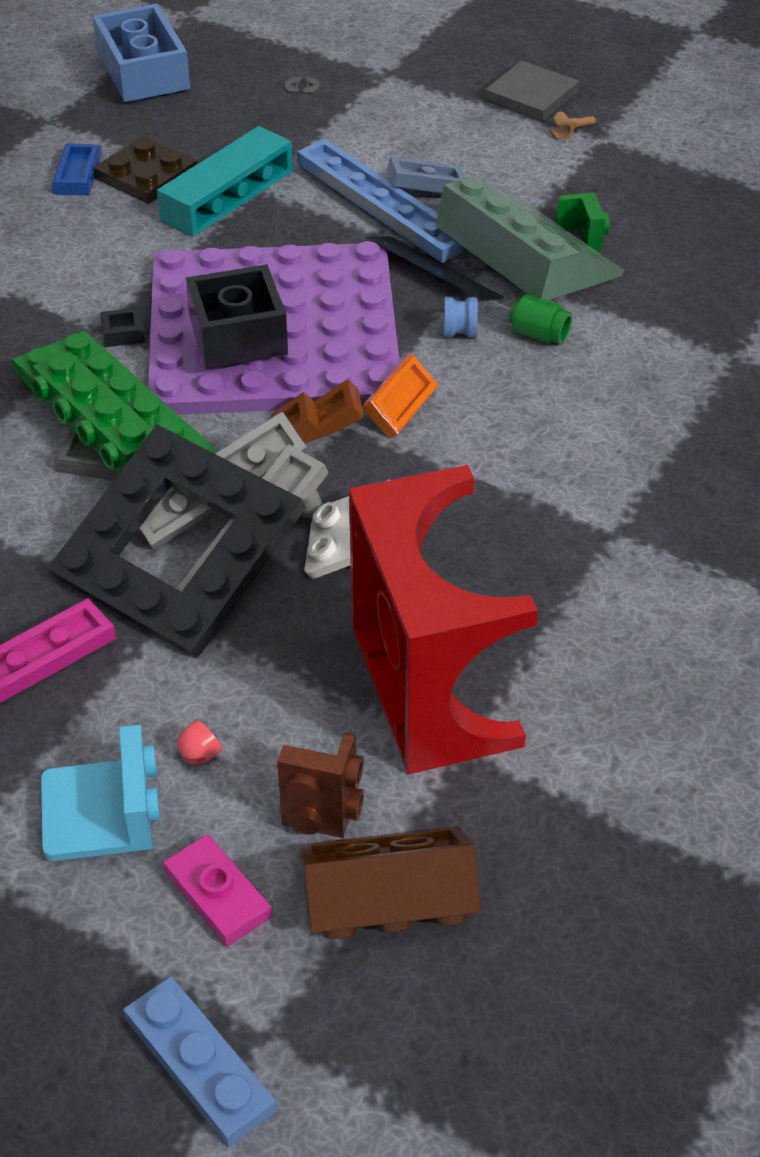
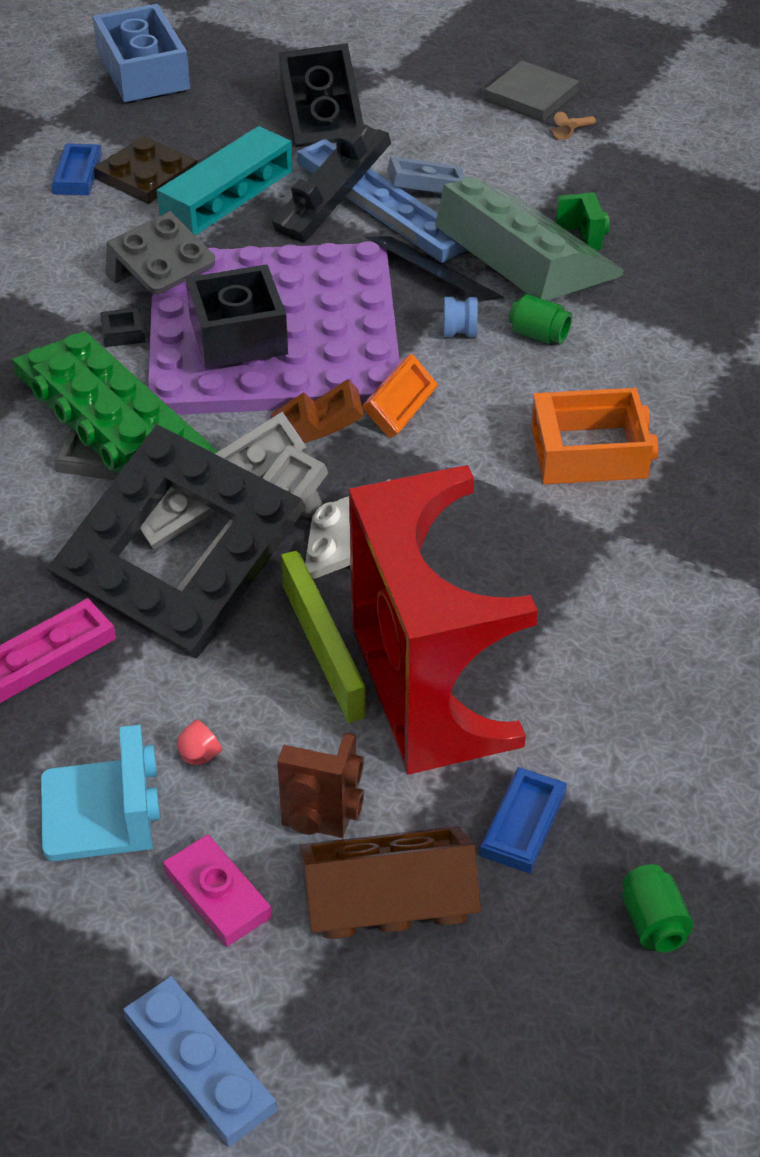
(157, 254): none -> dark grey bracket
(319, 93): none -> black slope
(324, 637): none -> lime tile
(331, 182): none -> black hinge
(523, 820): none -> blue tile
(590, 411): none -> orange window
(656, 908): none -> green brick

